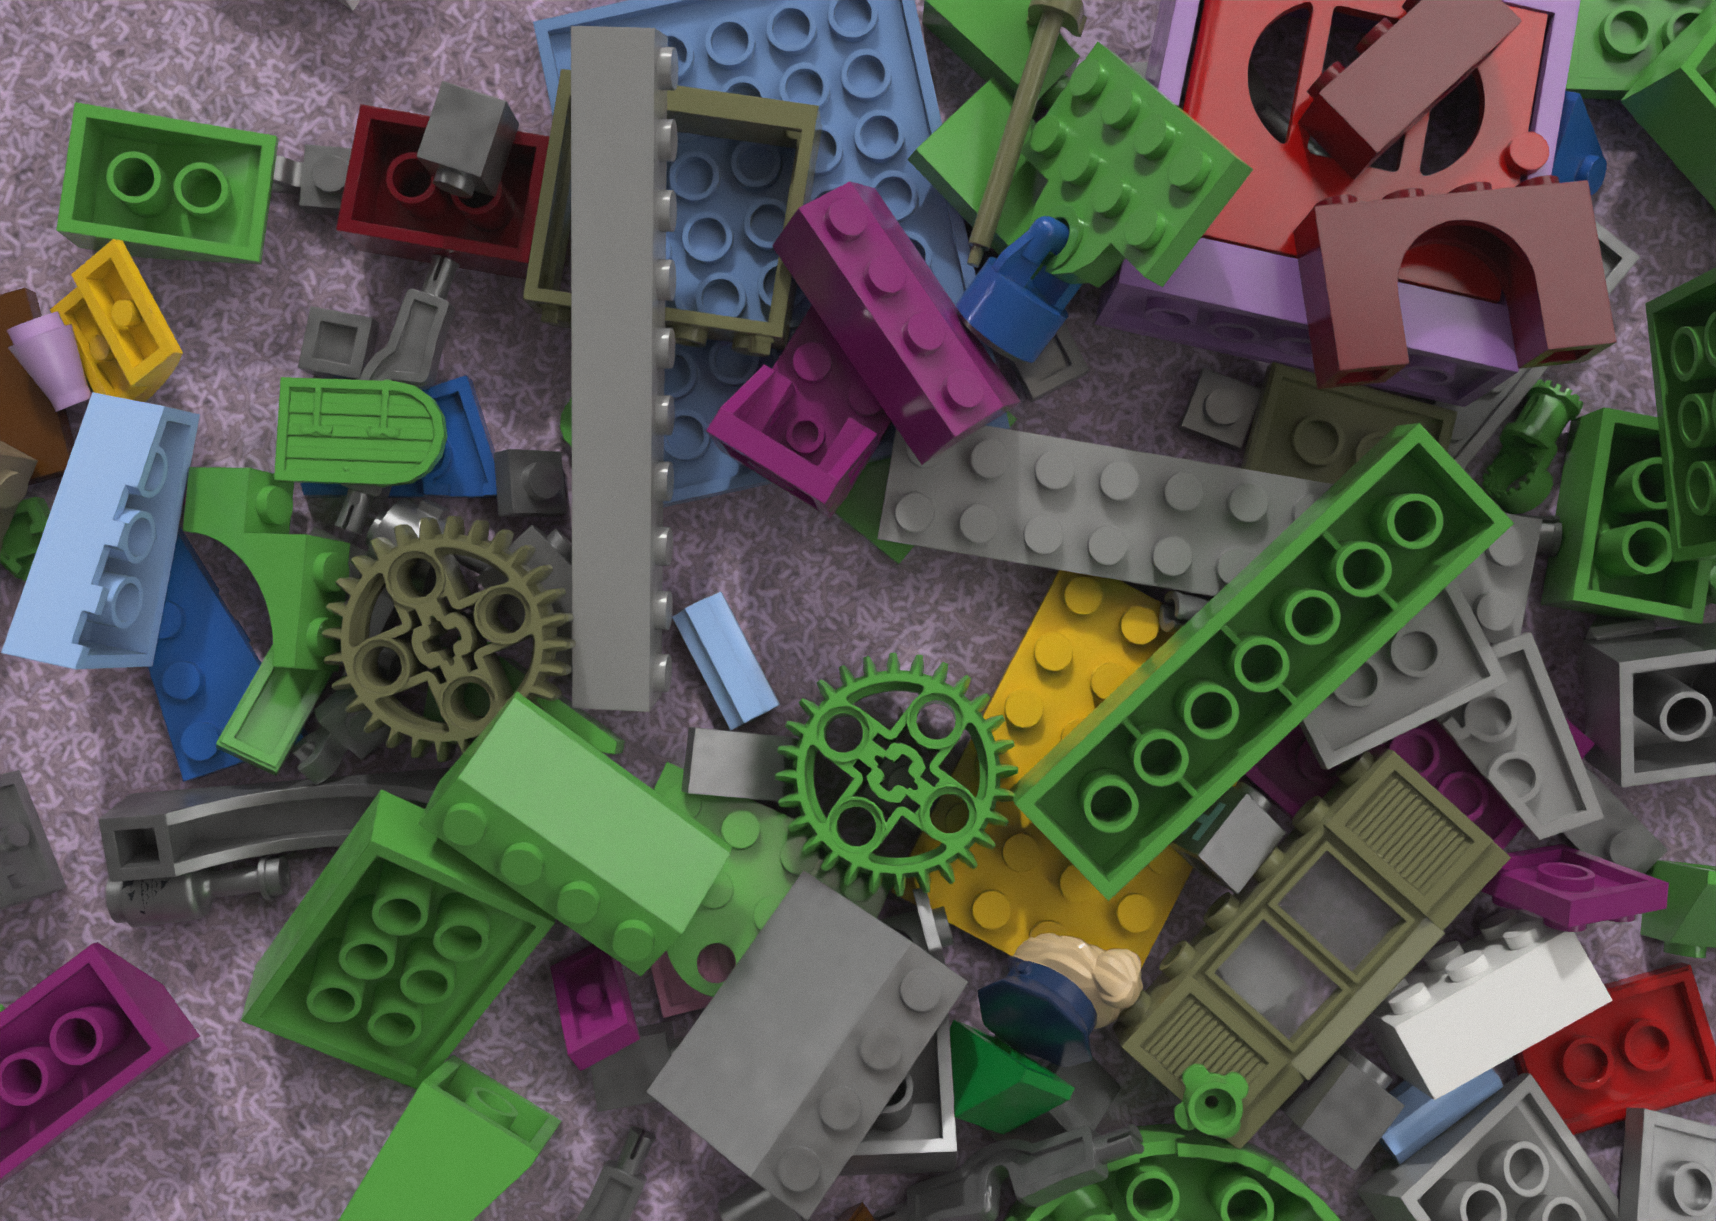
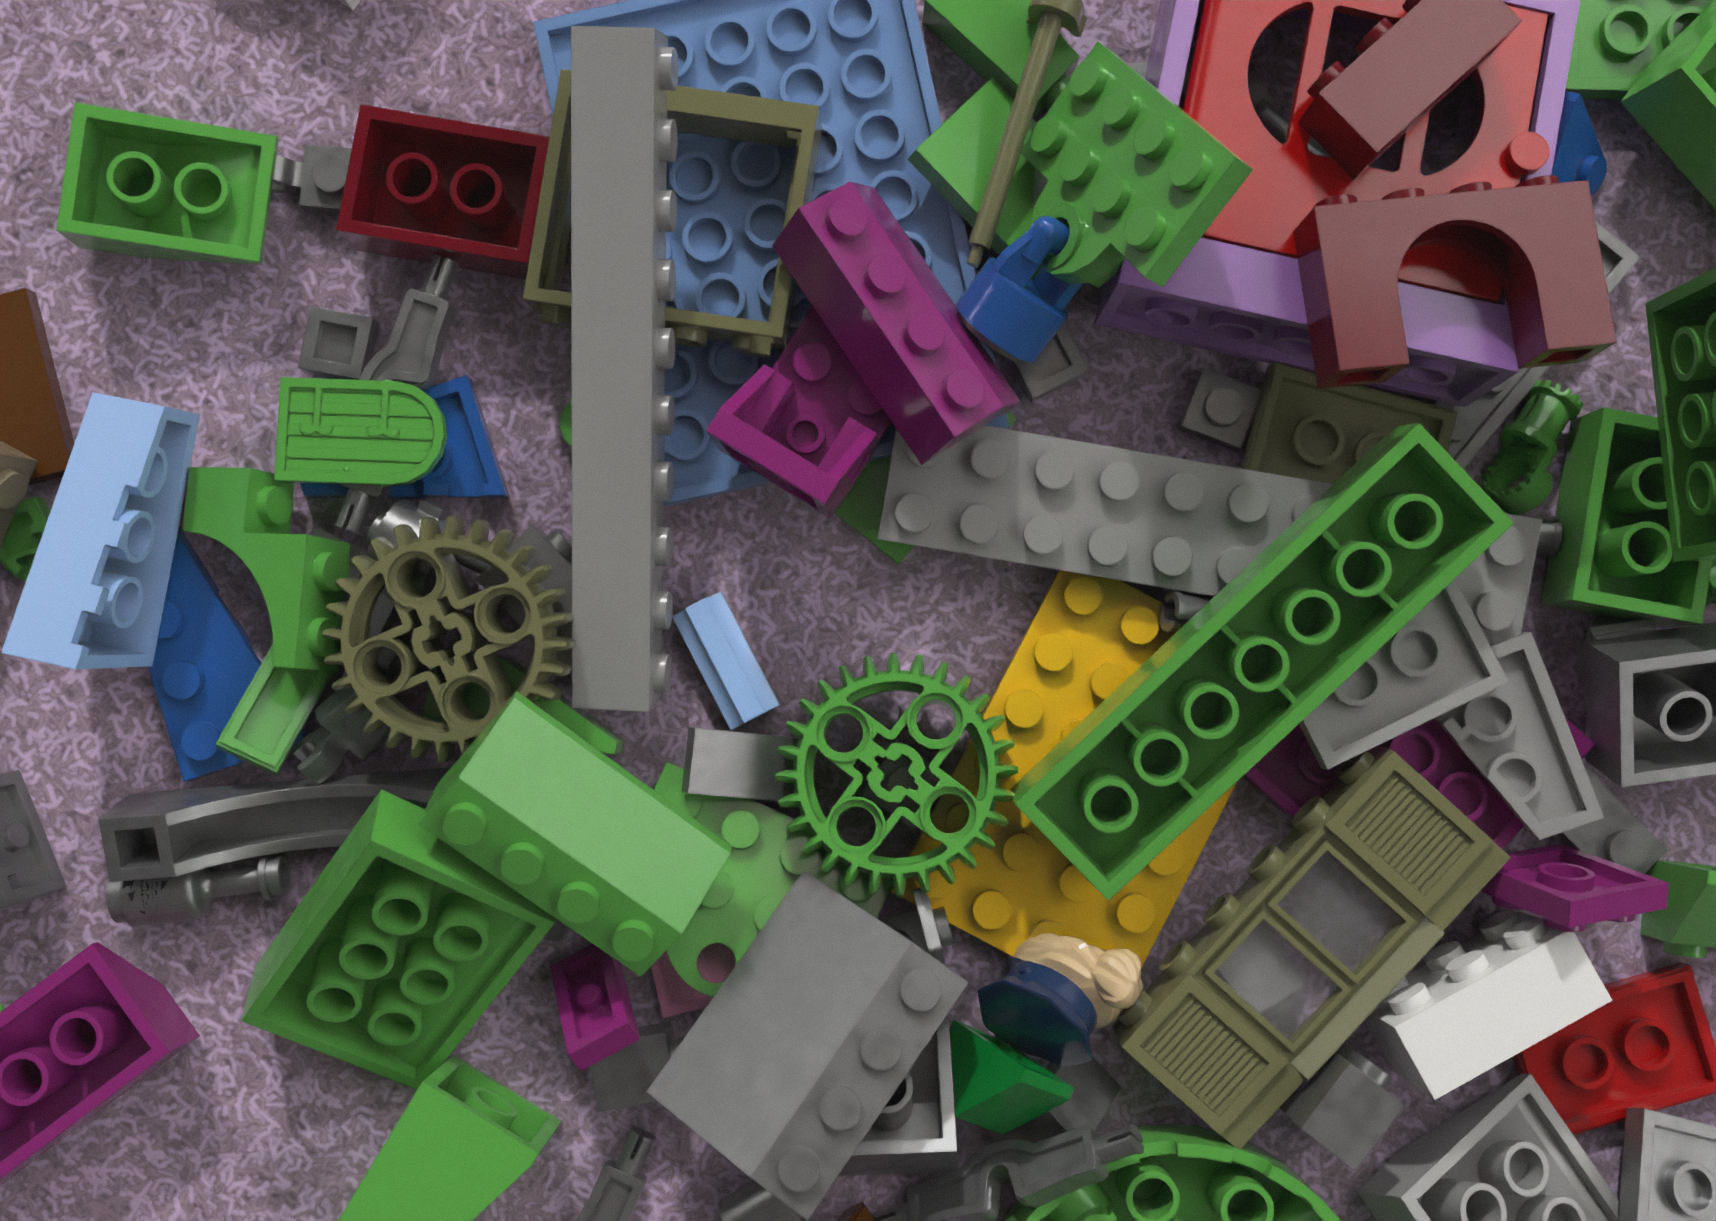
(51, 358): lavender cone -> none
(119, 327): yellow slope -> none
(467, 141): flat silver brick -> none
(529, 483): flat silver plate -> none
(1223, 1117): bright green plate -> none
(1230, 838): flat silver brick -> none
(1427, 1118): light blue axle -> none

